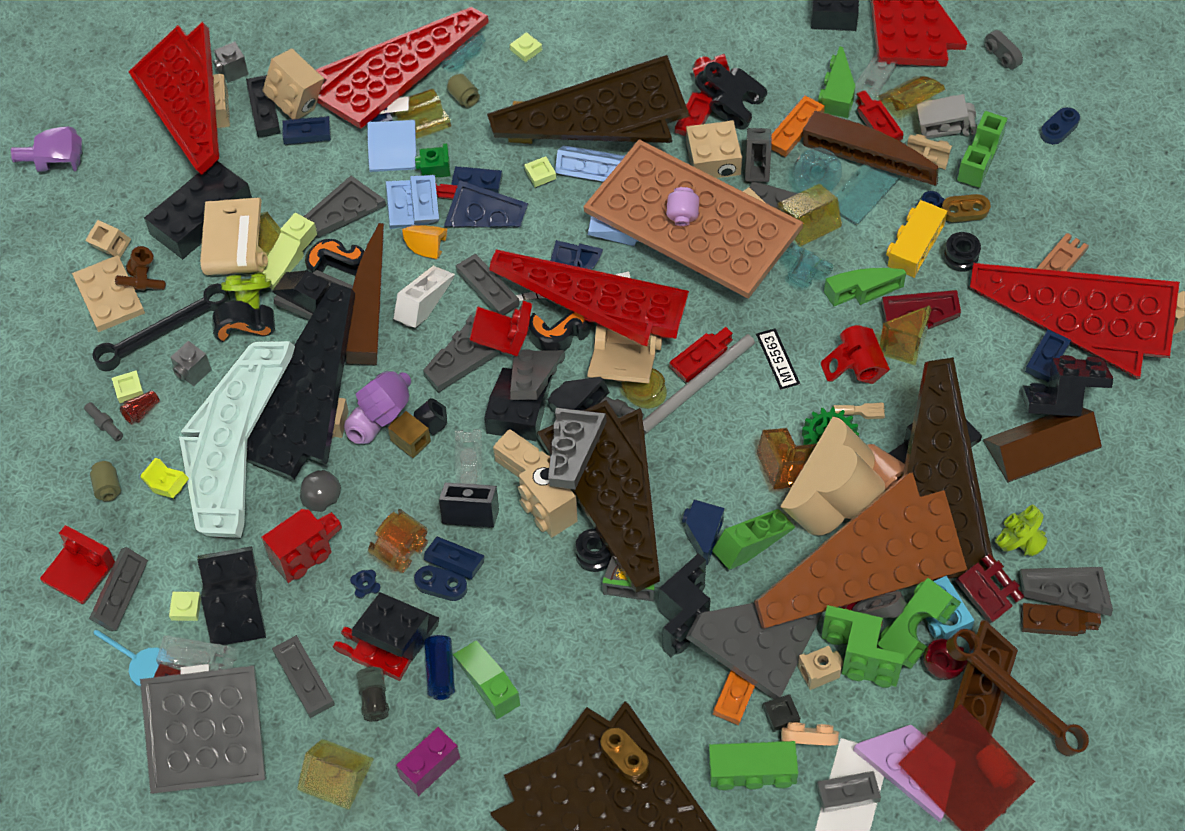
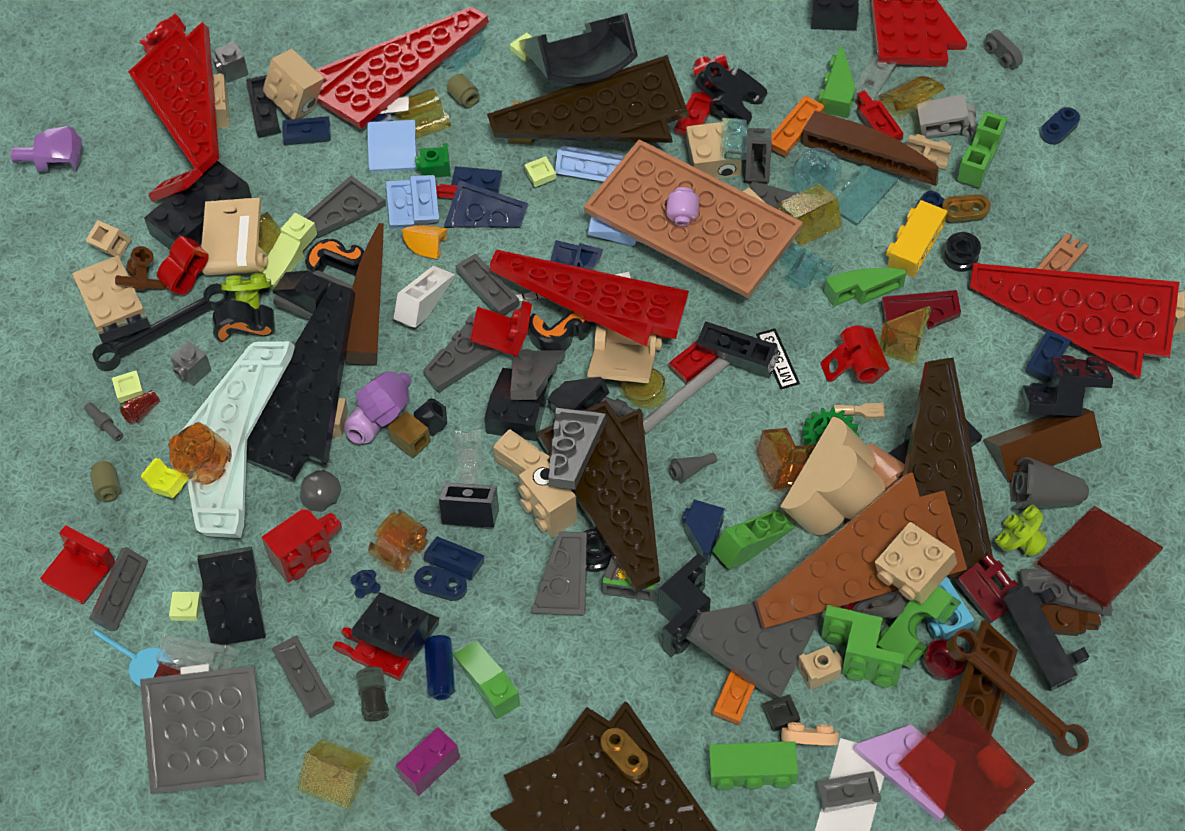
(133, 324): none -> black plate
(161, 30): none -> red animal
(175, 184): none -> red tile
(182, 265): none -> red brick
(199, 453): none -> clear orange brick
(565, 577): none -> dark grey wing
(587, 56): none -> black windscreen
(684, 468): none -> dark grey cone
(734, 139): none -> clear light blue plate
(739, 349): none -> black slope
(915, 563): none -> tan brick
(1039, 637): none -> black brick
(1045, 486): none -> dark grey cone
(1100, 556): none -> clear red piece

